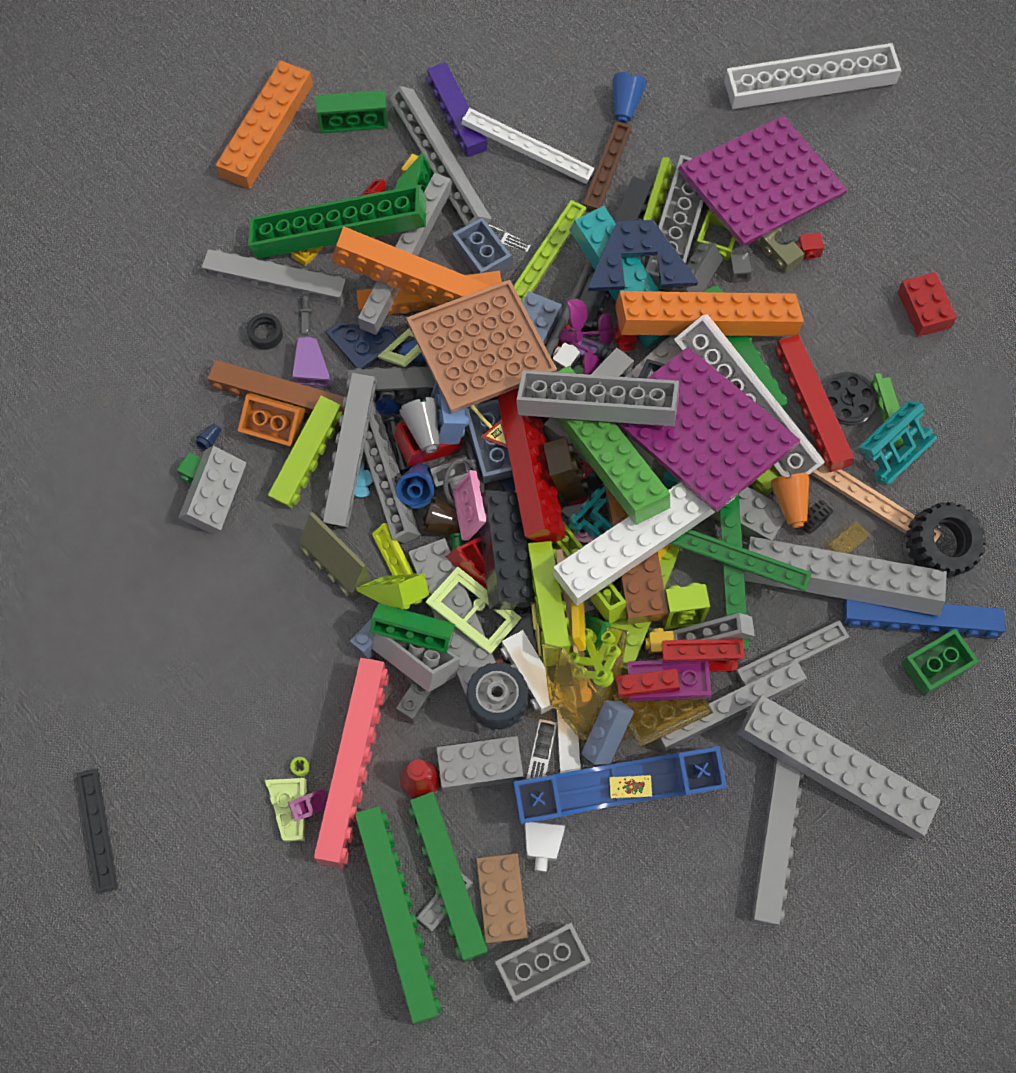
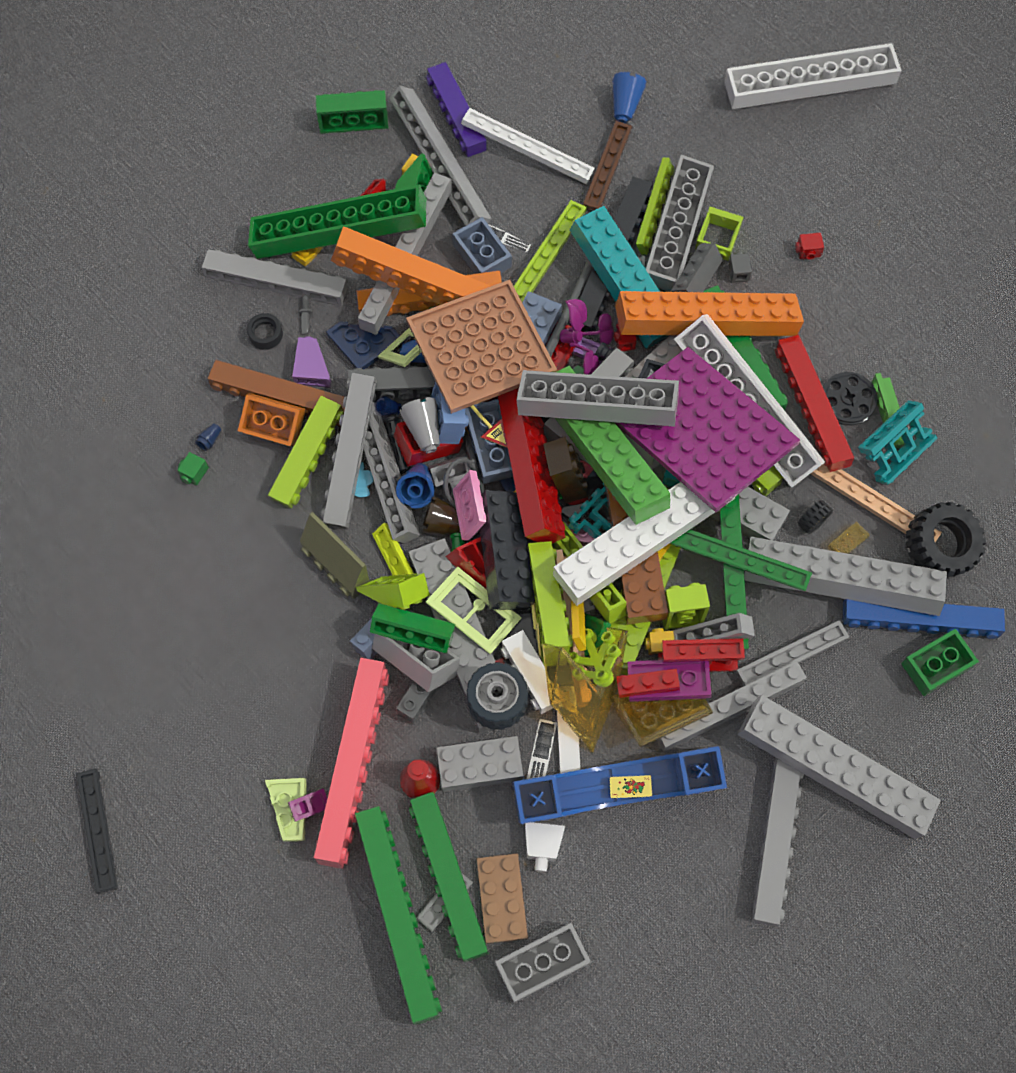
(212, 490): light grey brick -> none
(264, 124): orange brick -> none
(294, 768): lime bush -> none
(565, 356): white brick -> none
(607, 732): sand blue brick -> none
(639, 239): dark blue wing -> none
(762, 180): magenta plate -> none
(784, 256): olive arch -> none
(792, 497): orange cone -> none
(926, 304): red brick -> none

